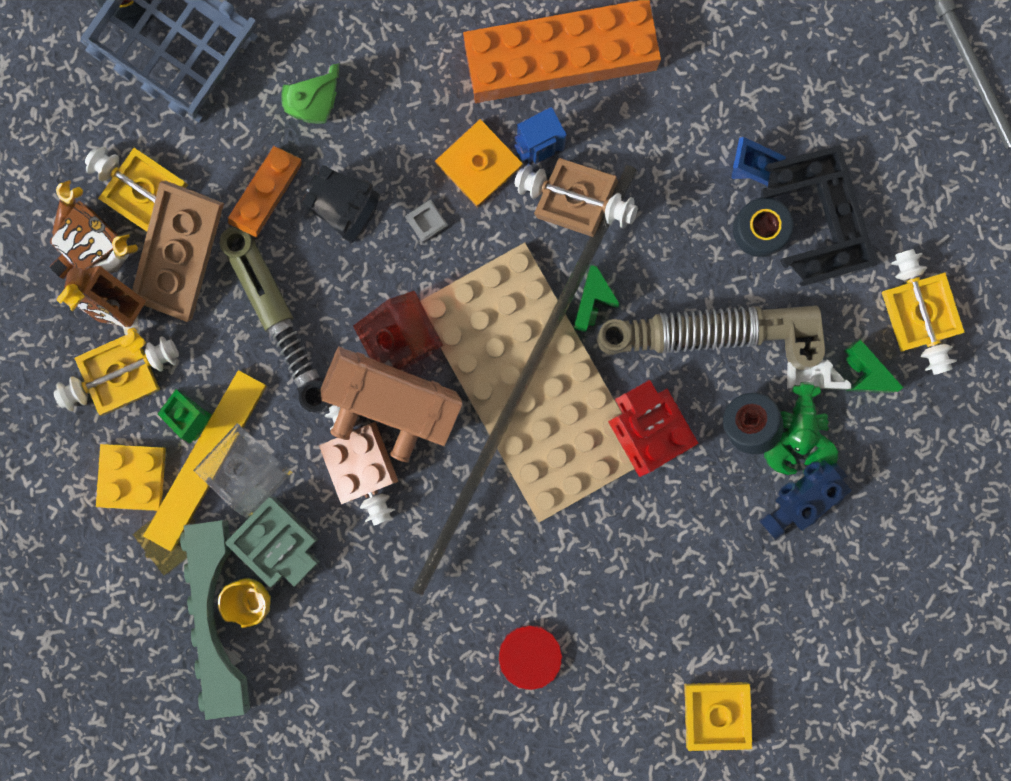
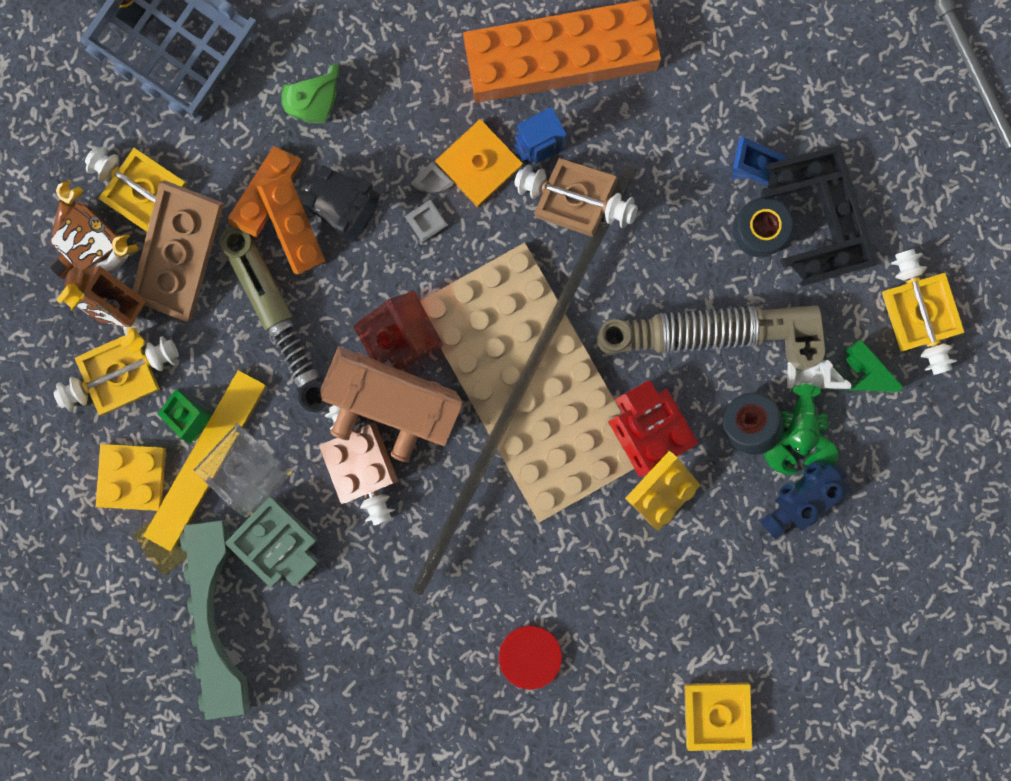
(234, 602): yellow hair -> none
(291, 223): none -> orange plate
(432, 180): none -> light grey tile
(595, 291): green slope -> none
(663, 491): none -> yellow plate

